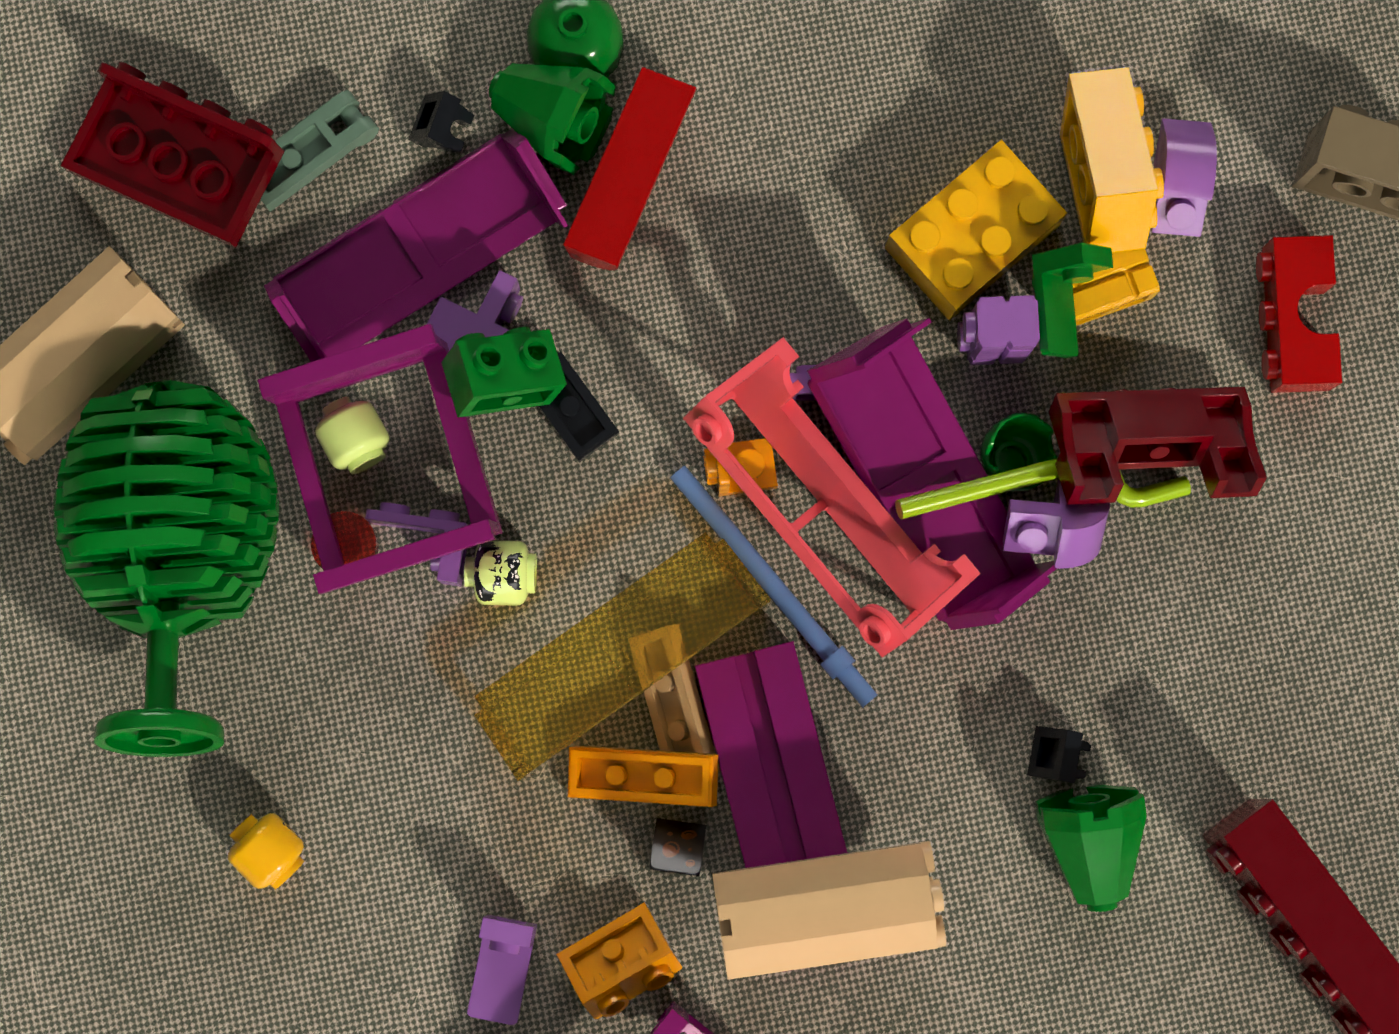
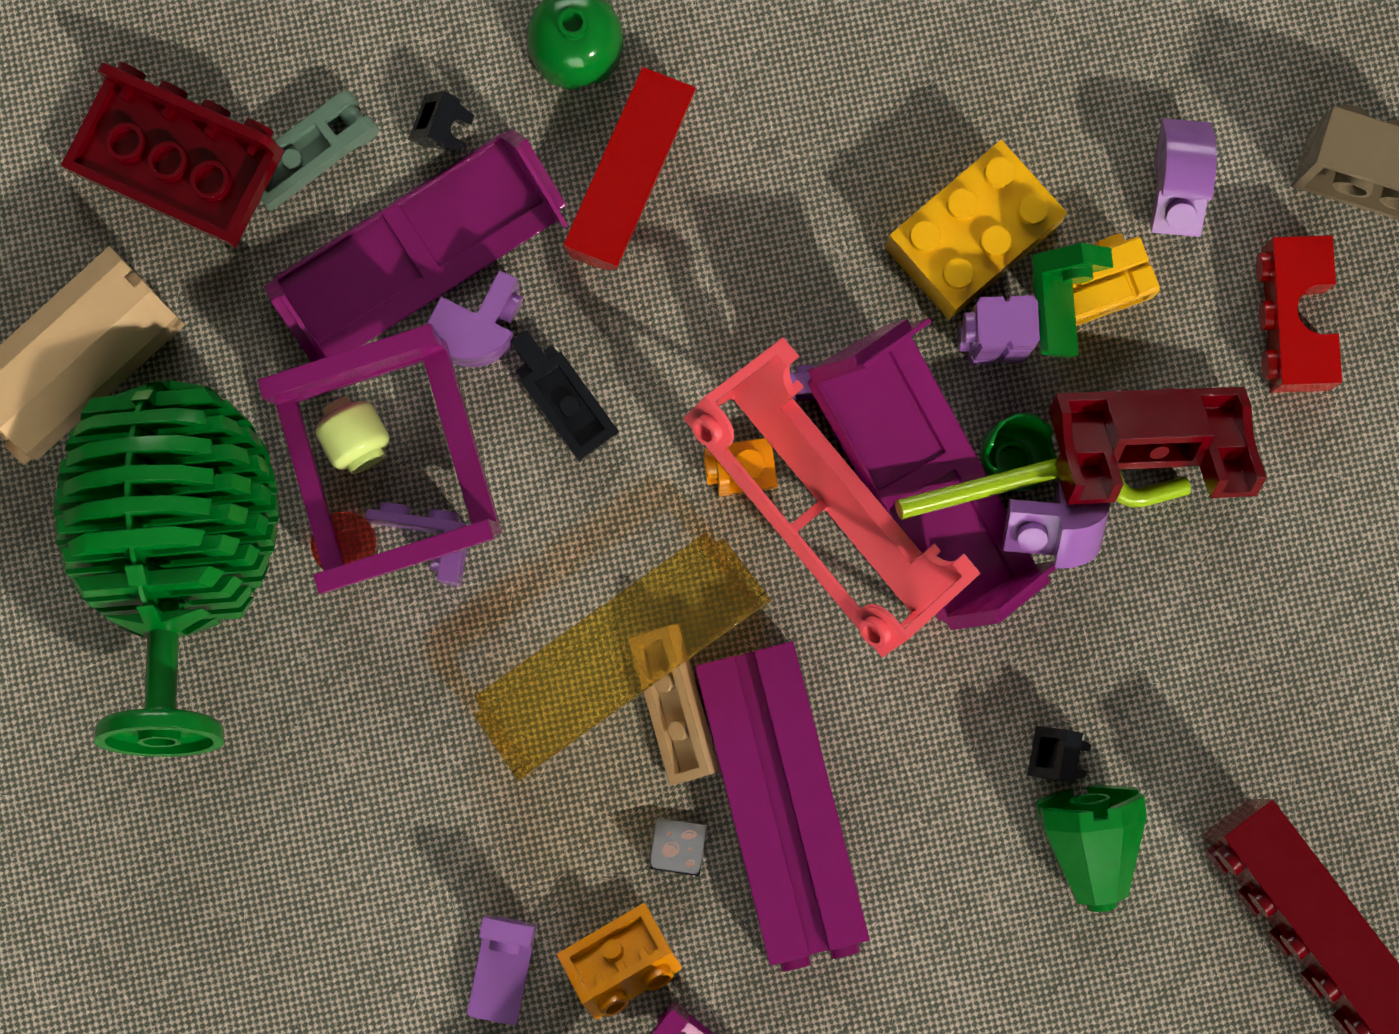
(265, 851): yellow head -> none
(501, 572): yellowish green head -> none
(503, 371): green brick -> none
(555, 109): green cone -> none
(643, 776): light orange tile -> none
(829, 910): tan brick -> none
(836, 661): medium blue bar -> none
(1110, 159): yellow brick -> none

